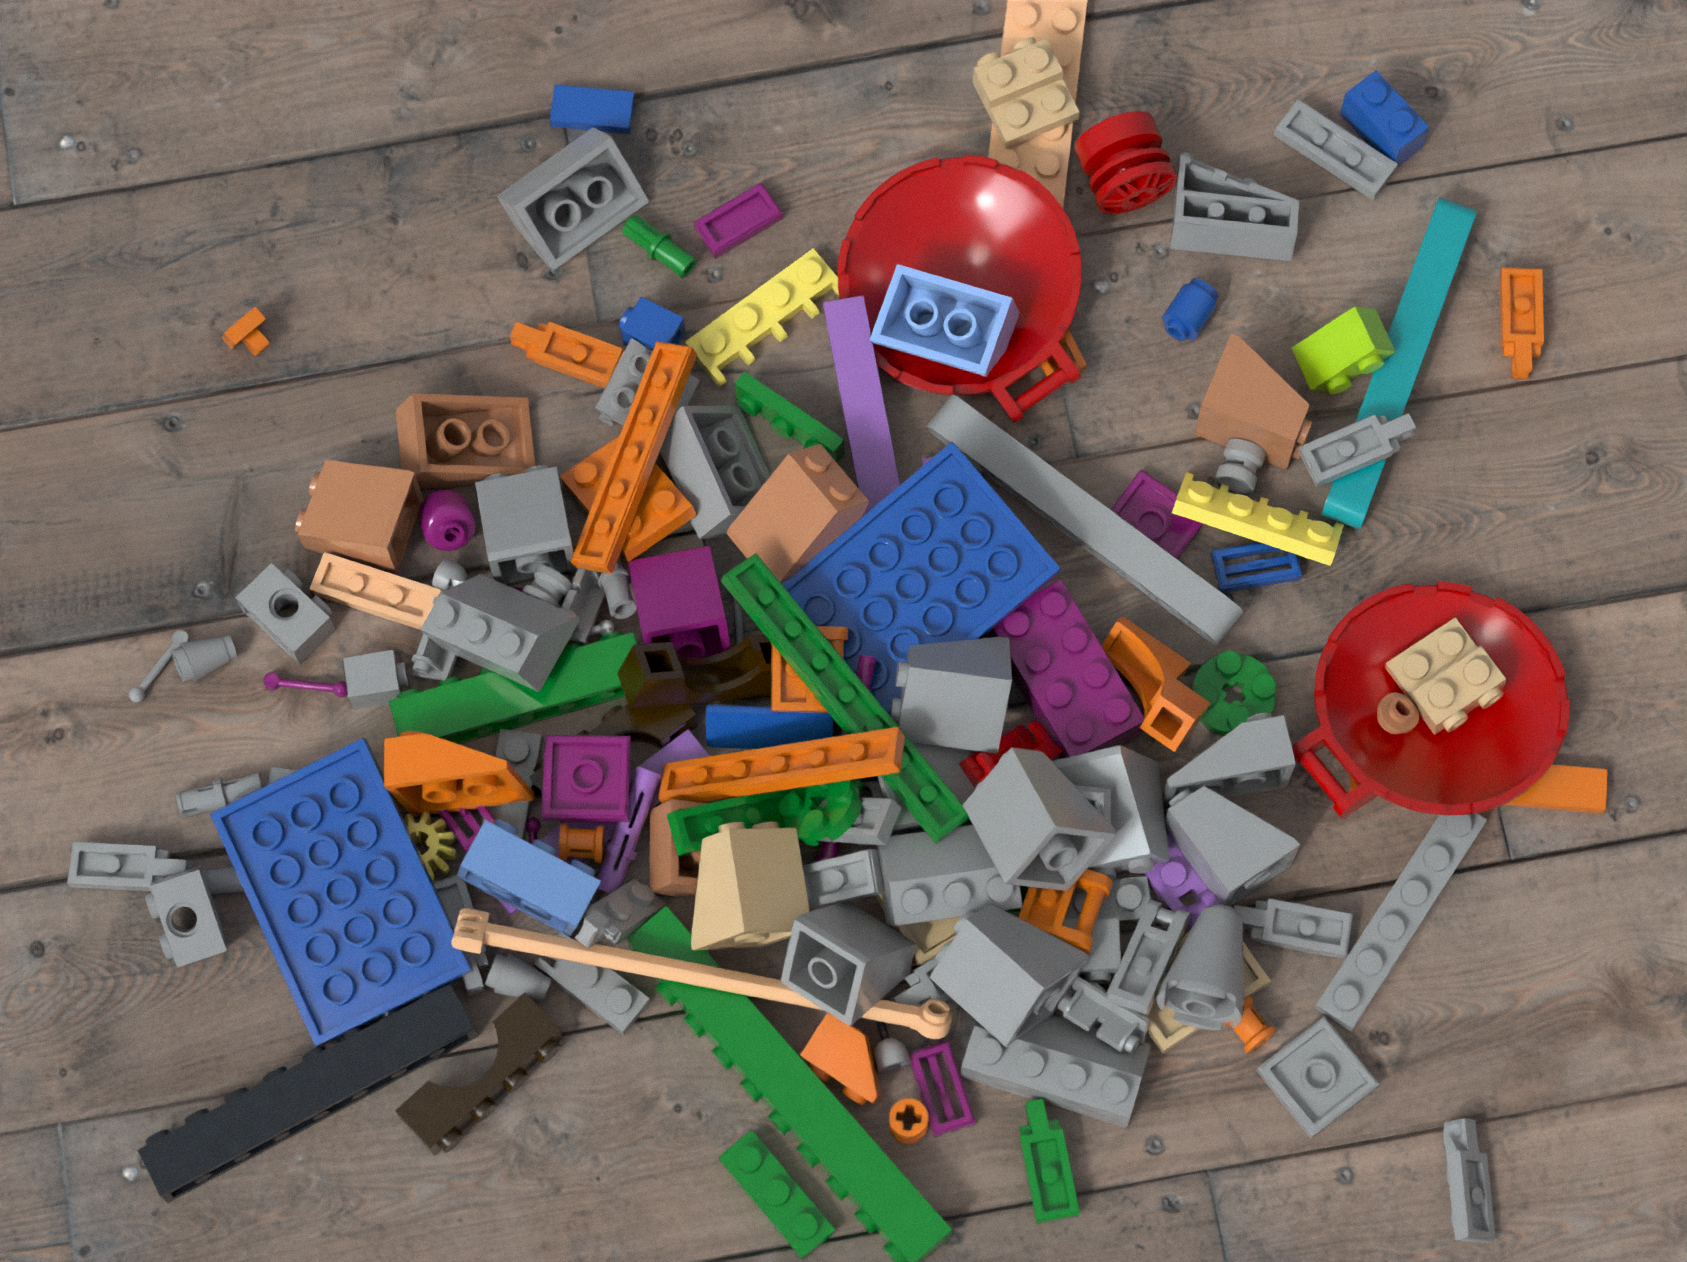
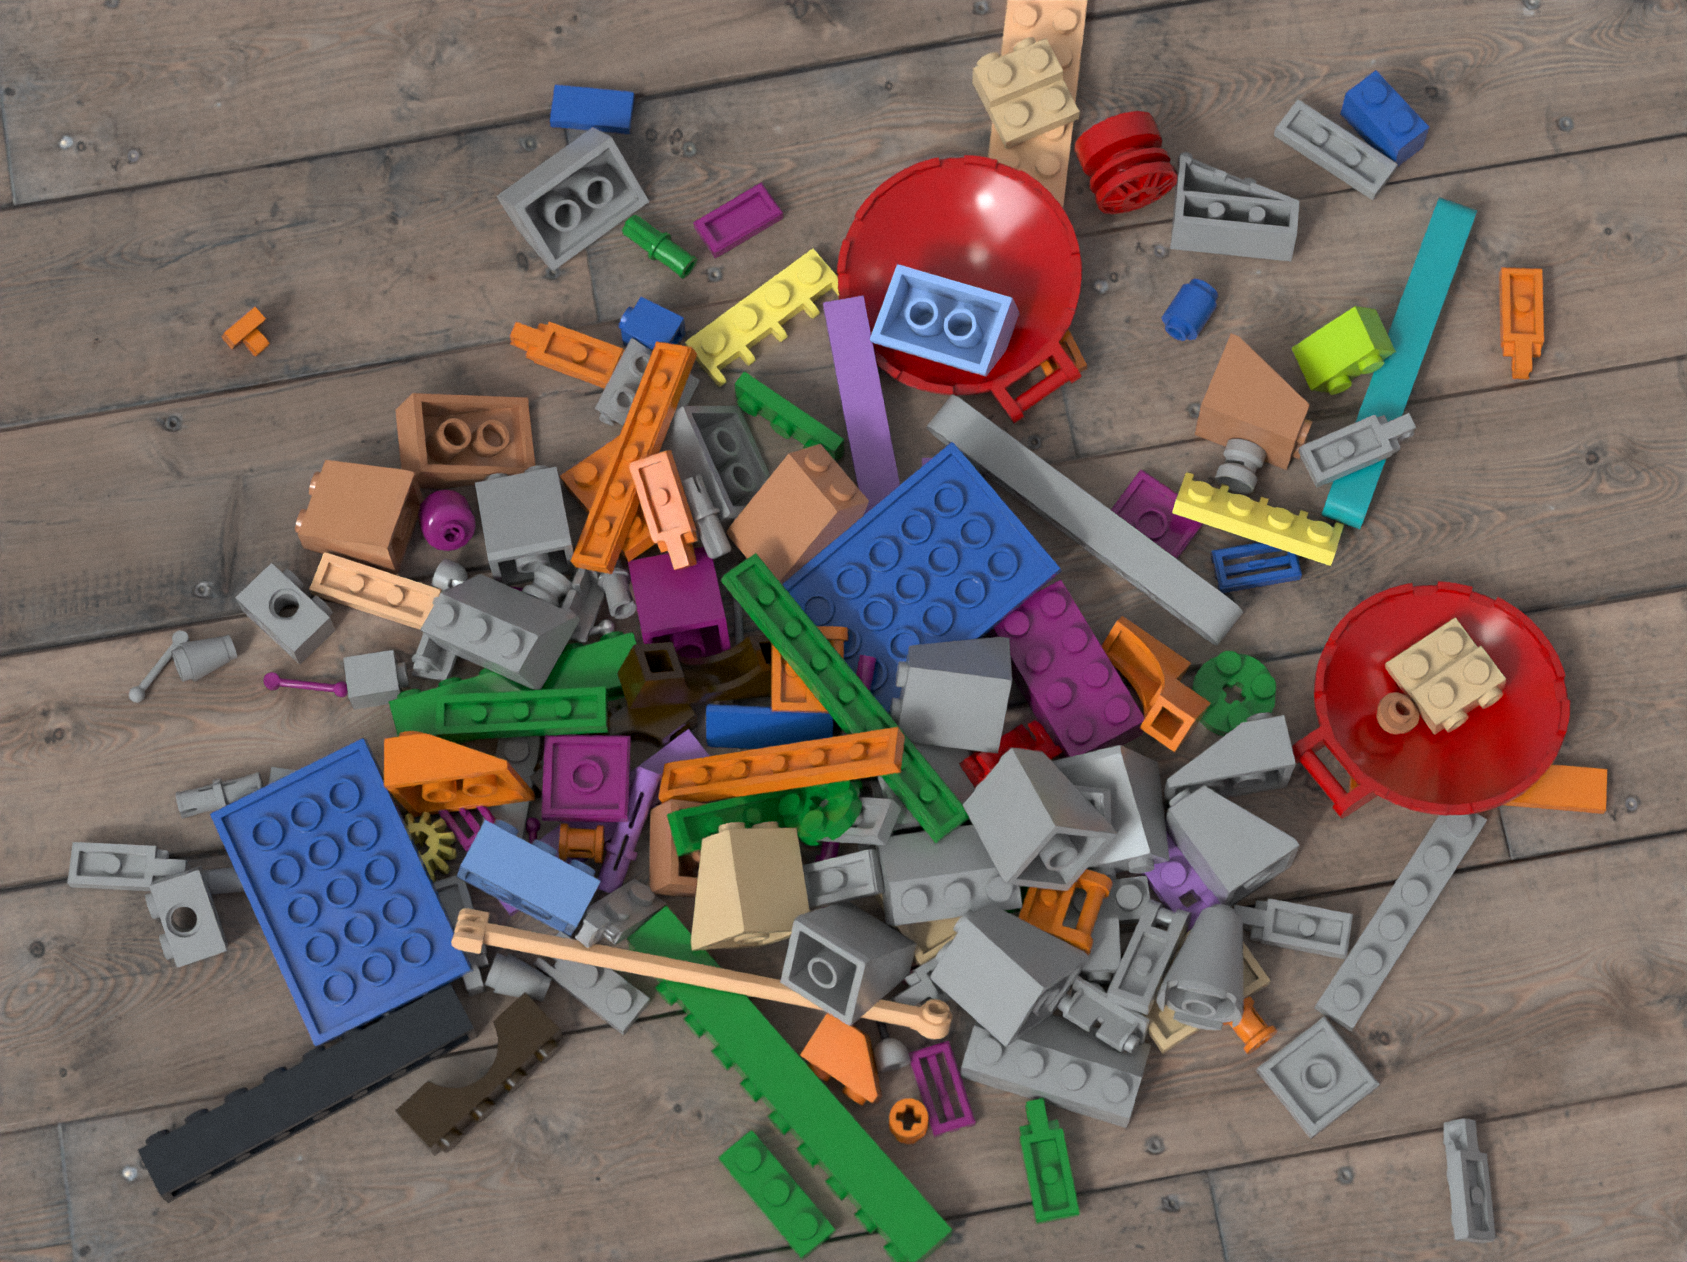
(522, 713): none -> green plate
(665, 507): none -> hinge
(705, 517): none -> light grey axle

